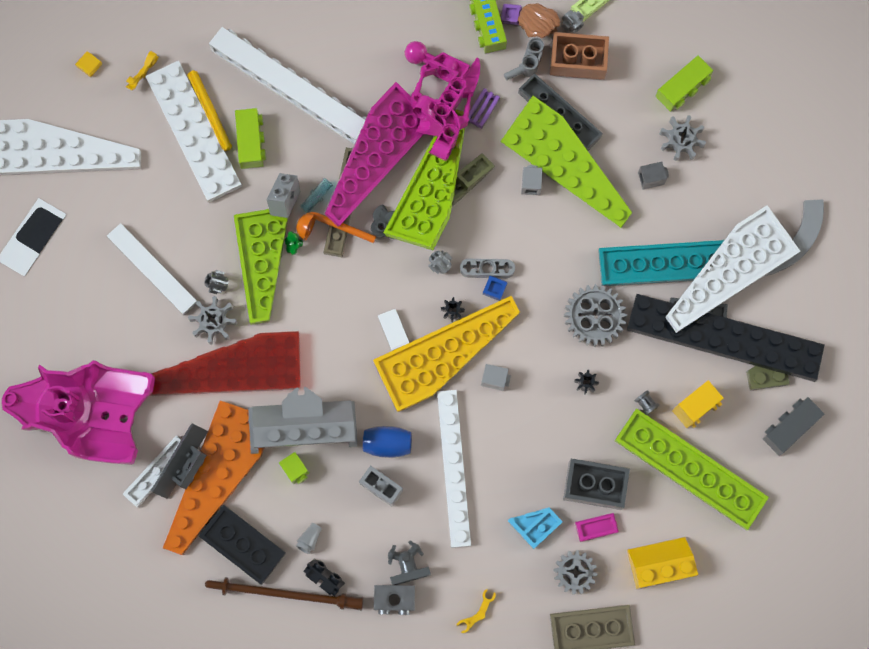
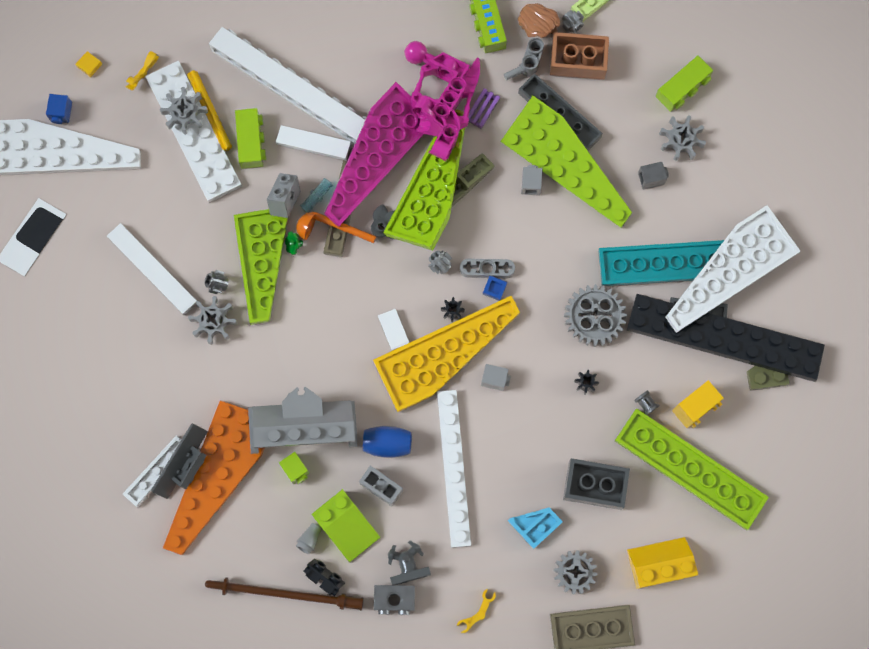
(59, 108): none -> blue brick
(75, 408): dark pink piece -> none
(190, 112): none -> light grey gear
(242, 544): black plate -> none
(250, 365): clear red wing -> none
(313, 143): none -> white tile
(345, 525): none -> lime slope
(510, 14): medium lavender plate -> none
(596, 527): dark pink tile -> none
(792, 425): dark grey brick -> none
(808, 231): light grey tile -> none

